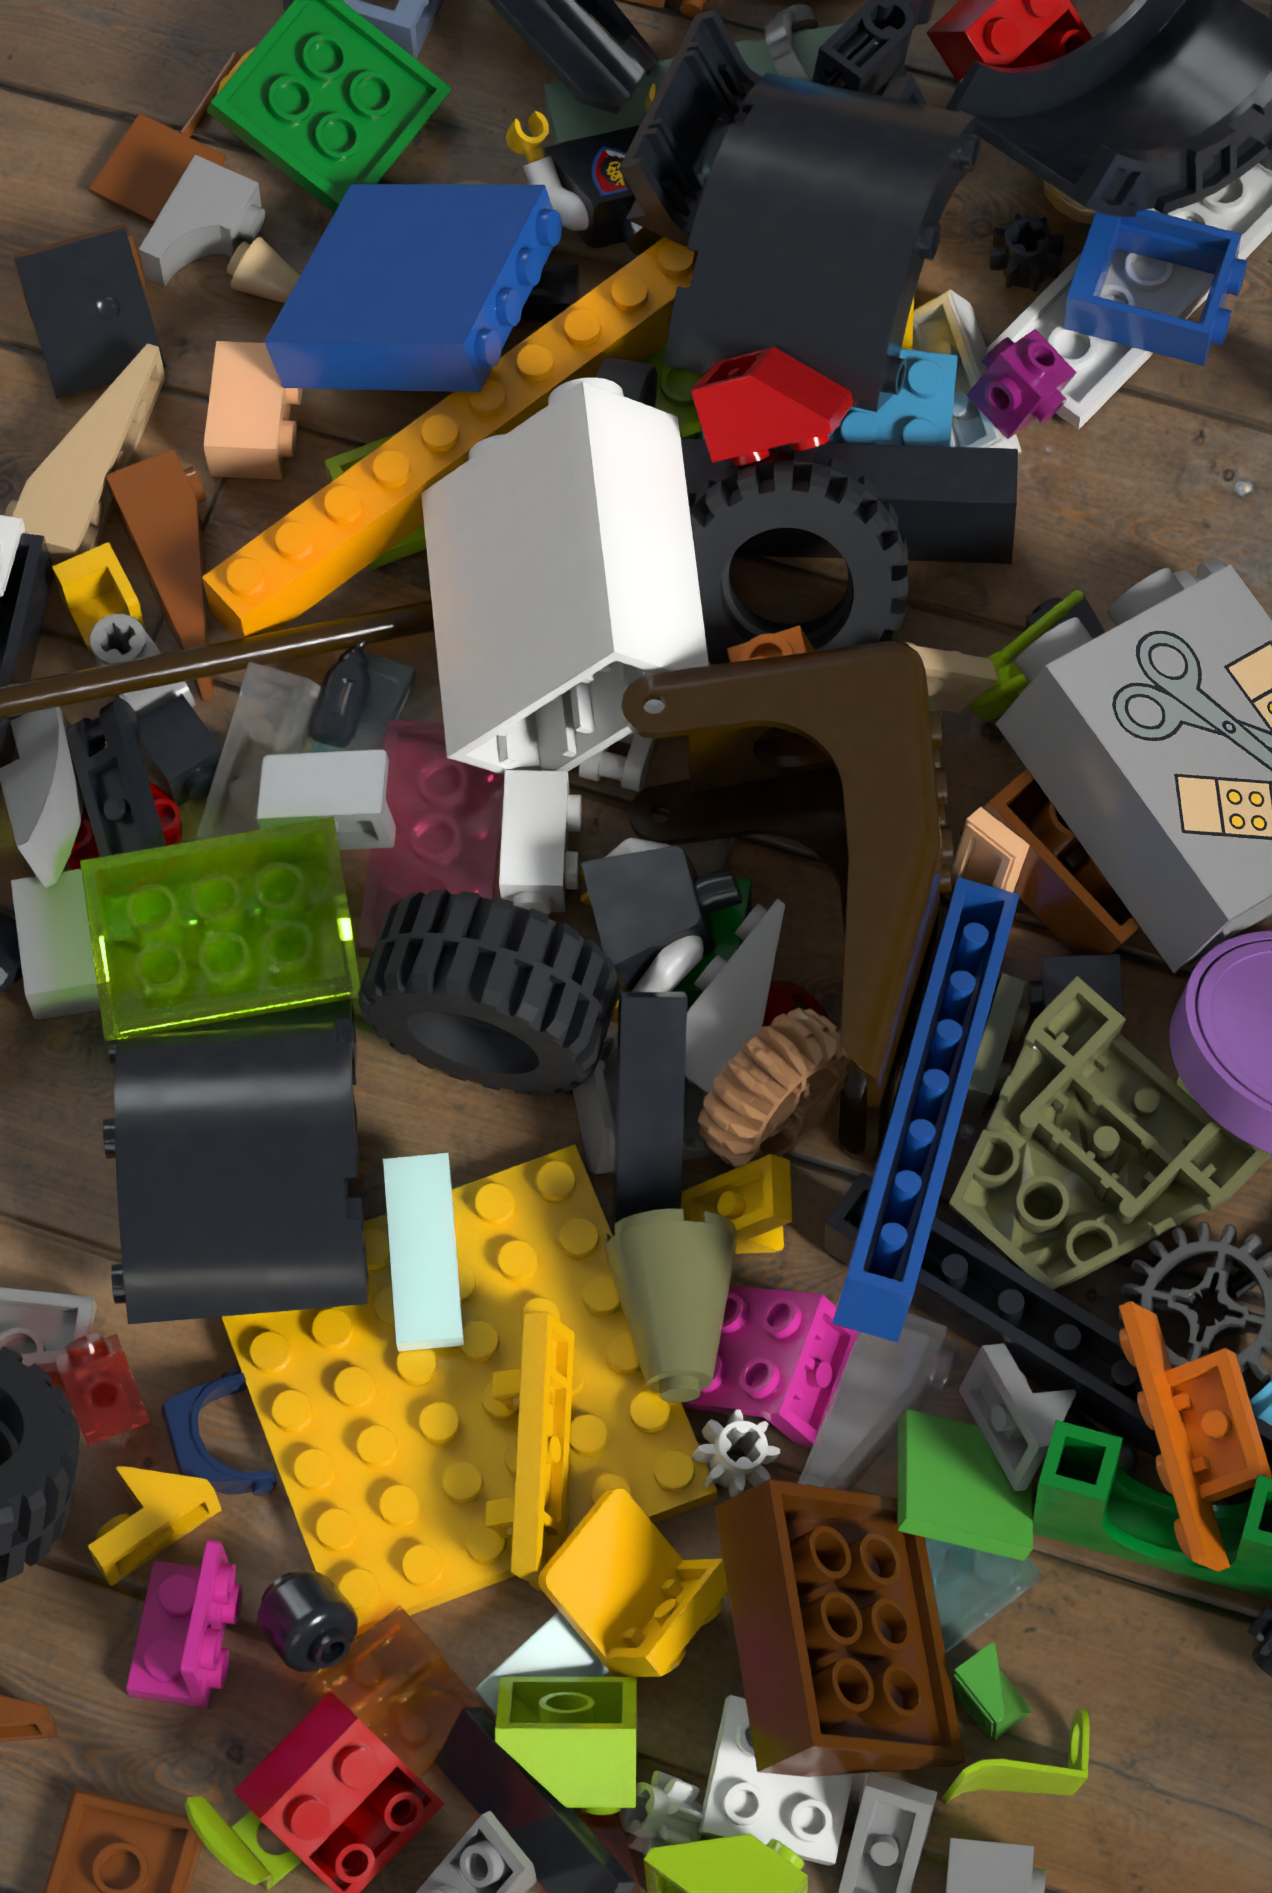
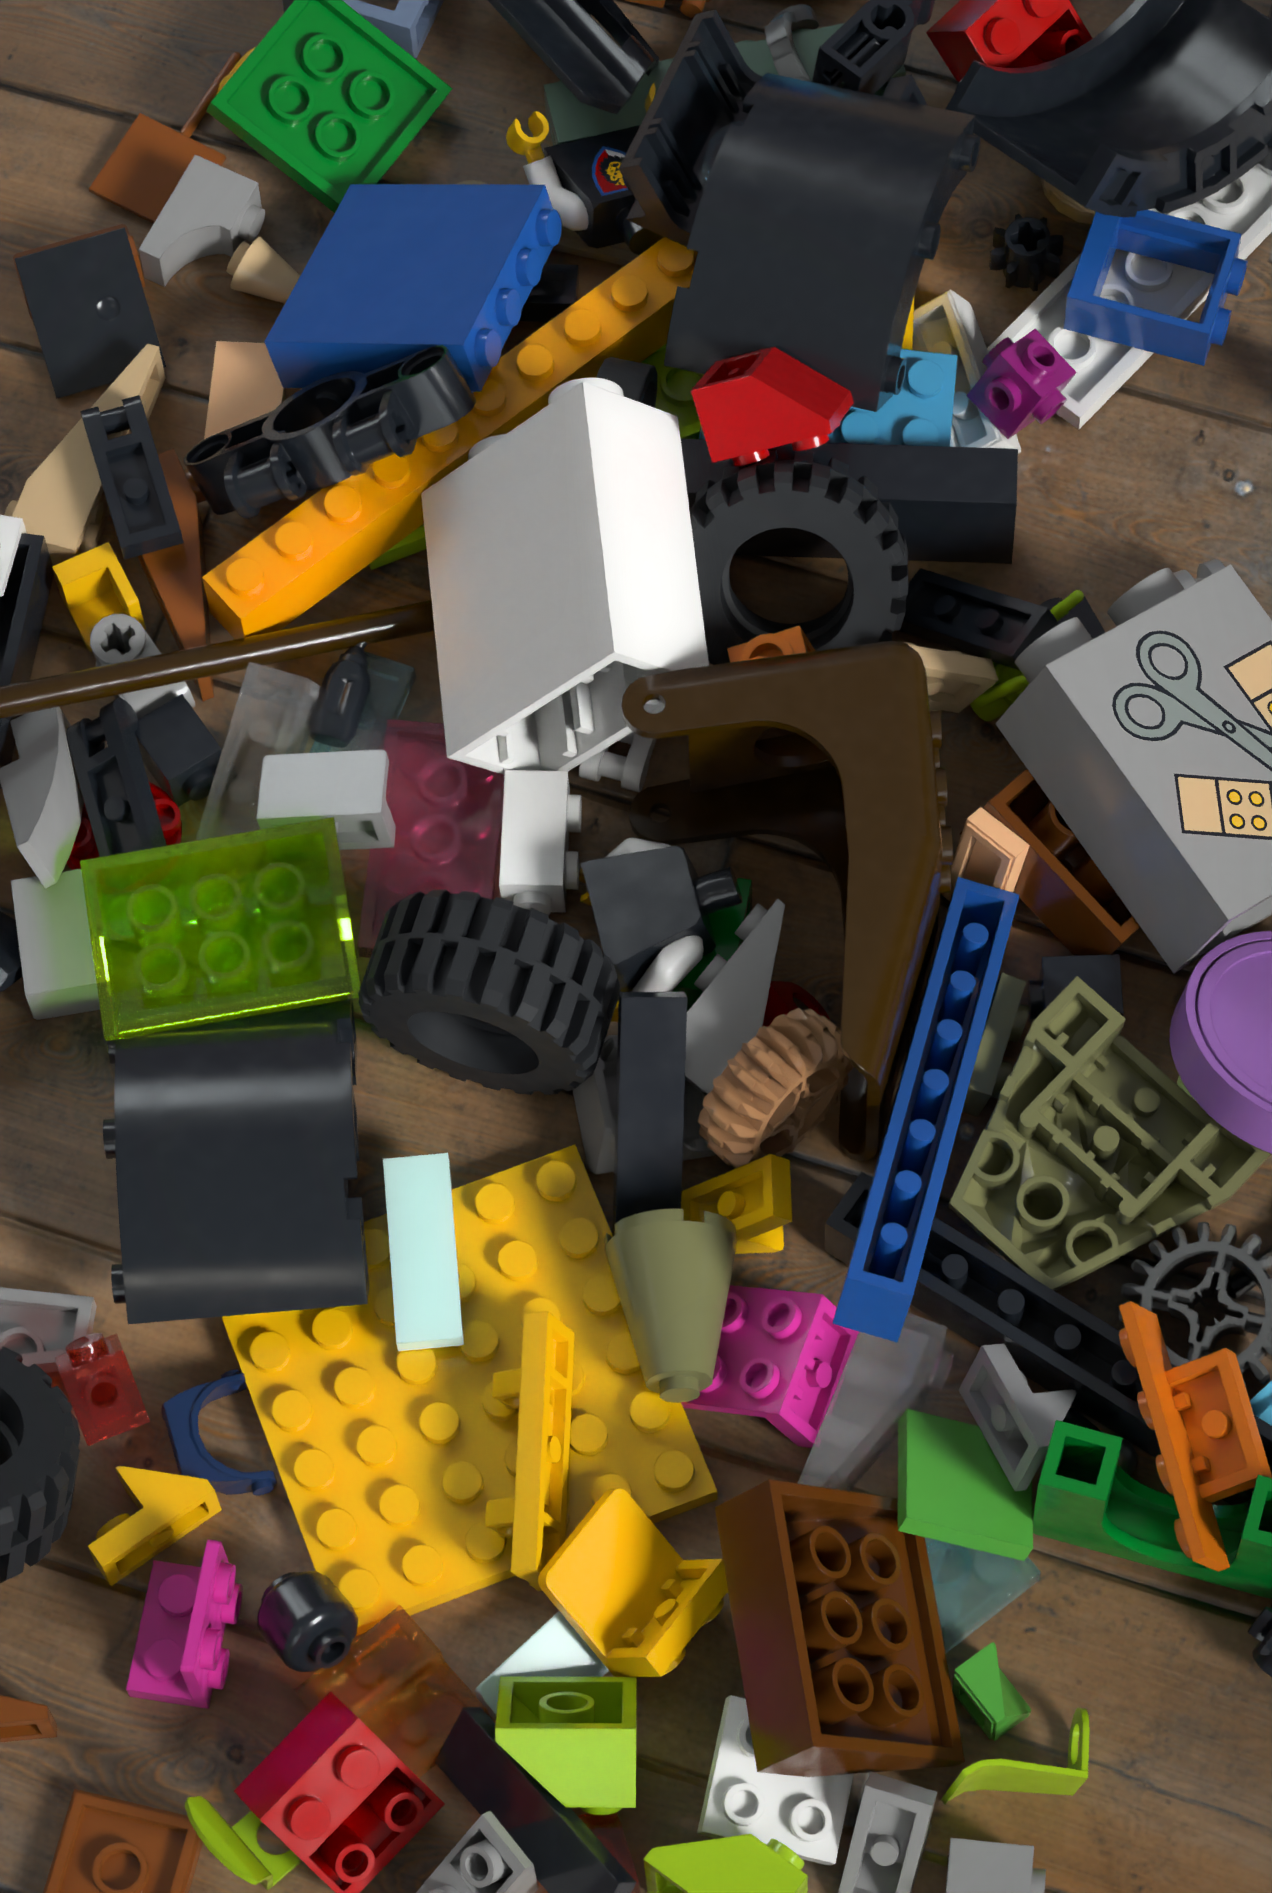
(132, 478): none -> black plate
(329, 432): none -> black piece
(662, 1814): white gear -> none
(749, 1439): white gear -> none
(972, 618): none -> black plate

